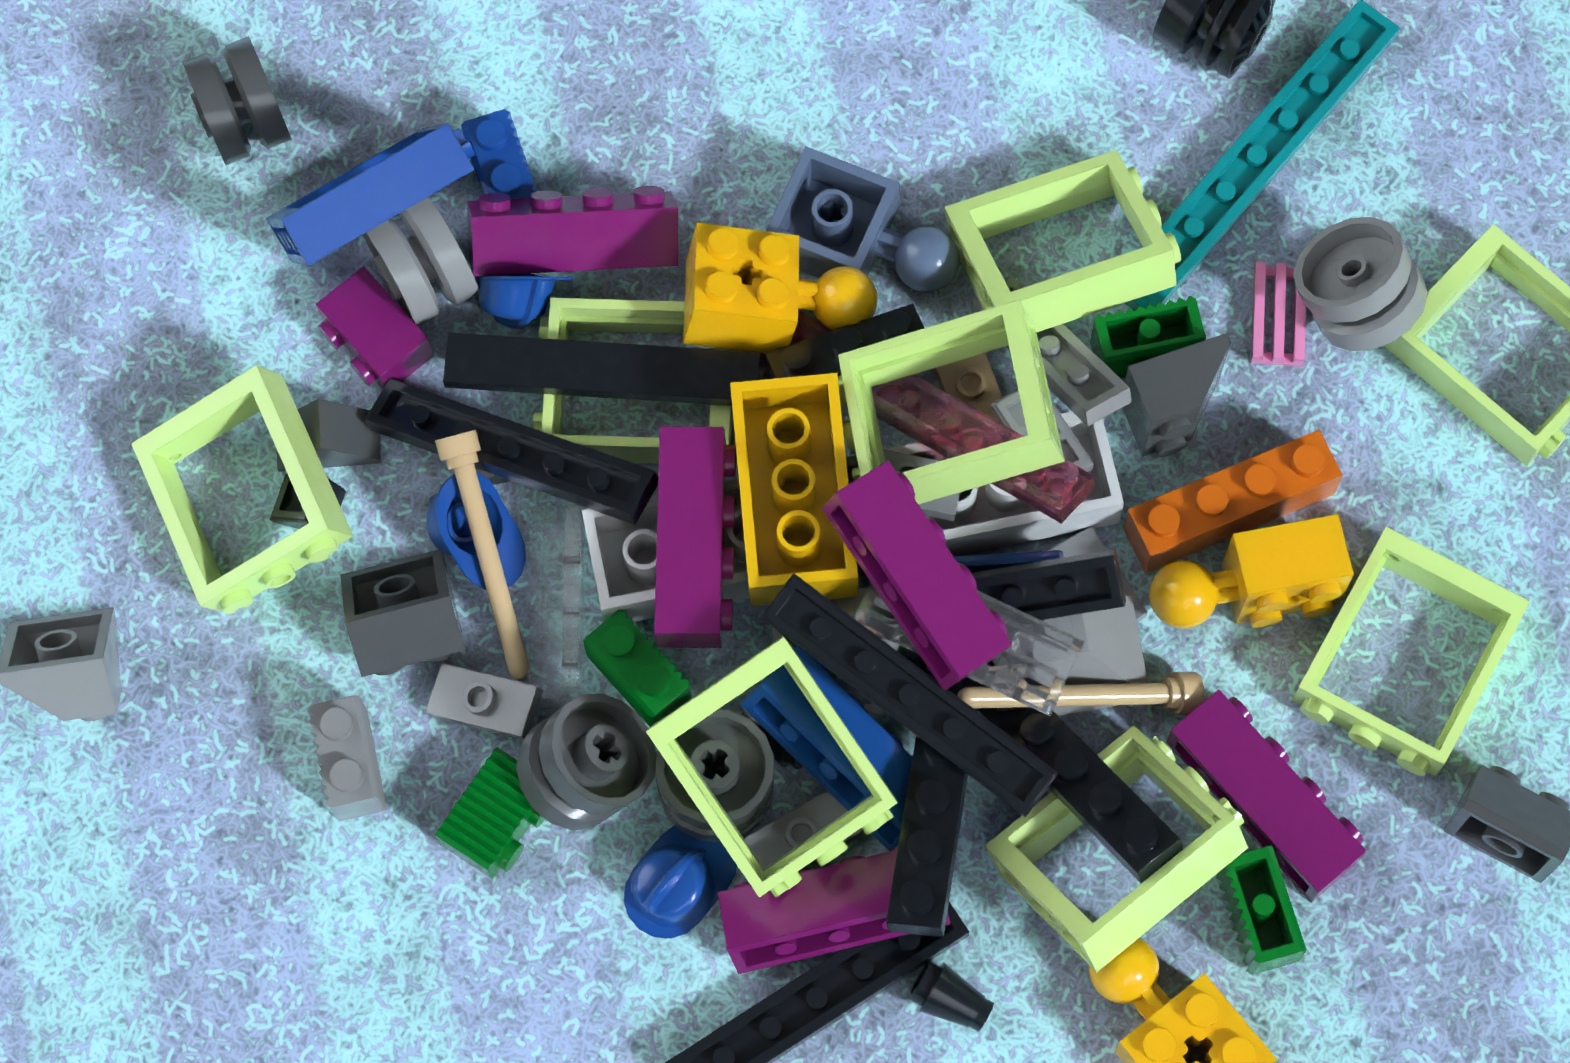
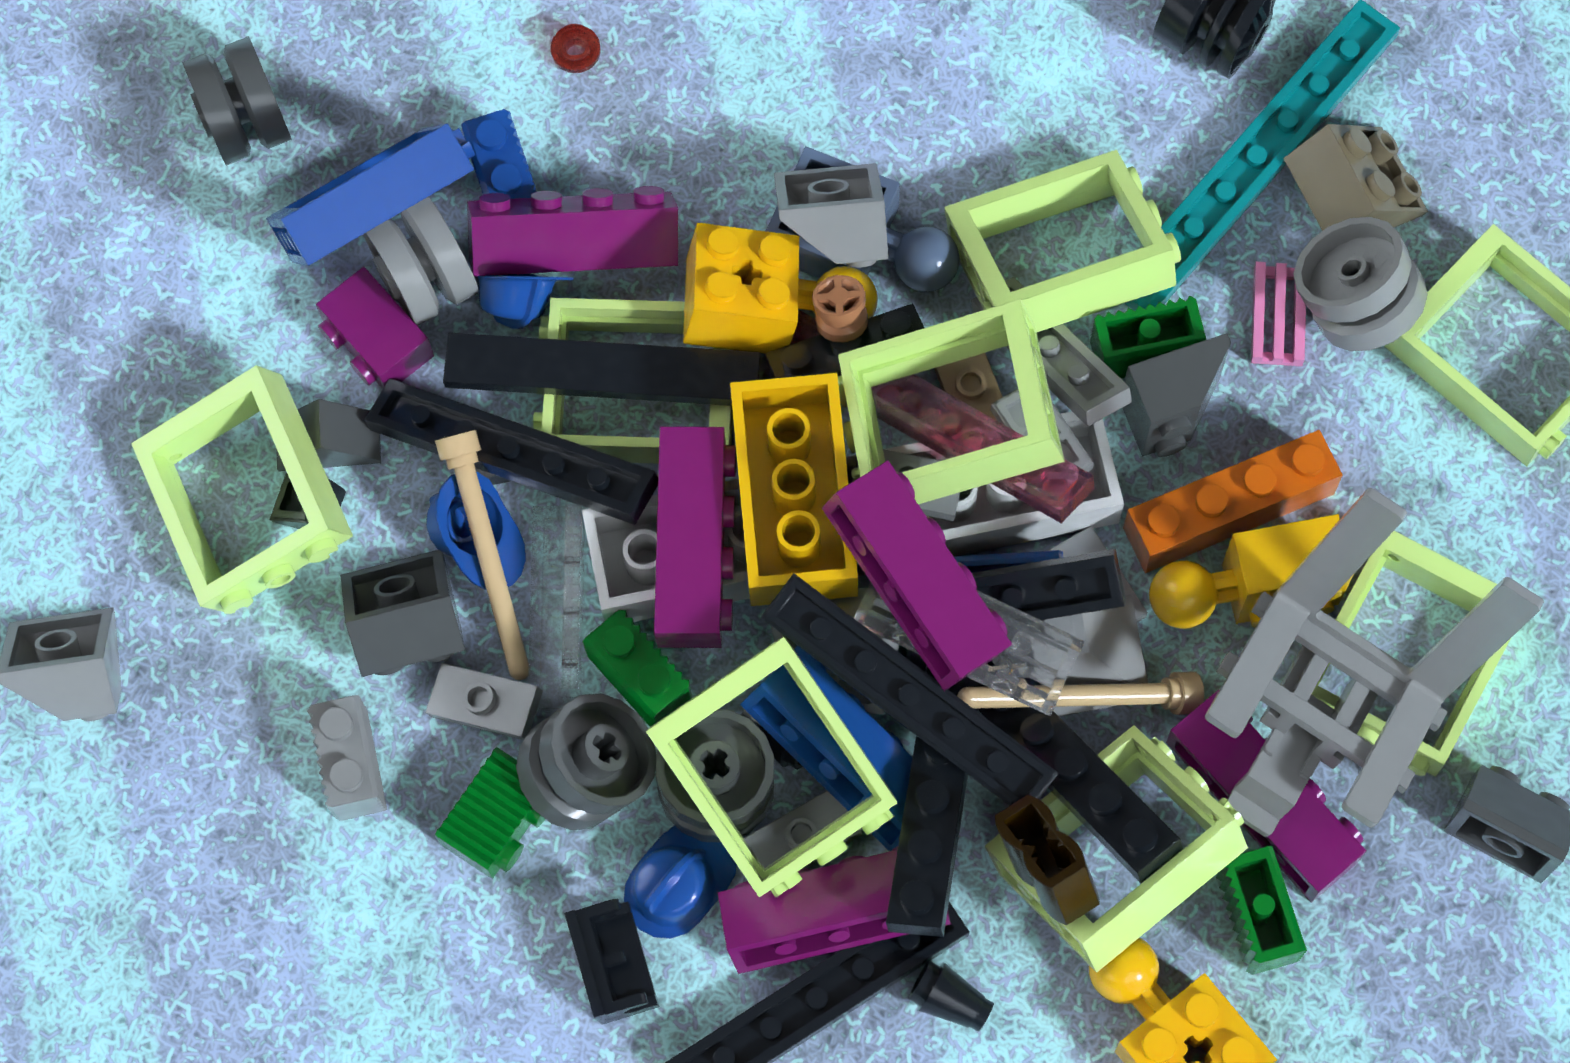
(575, 35): none -> clear red plate
(611, 960): none -> black hinge
(829, 303): none -> nougat wheel
(836, 211): none -> light grey slope
(1047, 859): none -> dark brown brick
(1312, 731): none -> light grey piece
(1355, 175): none -> dark tan slope

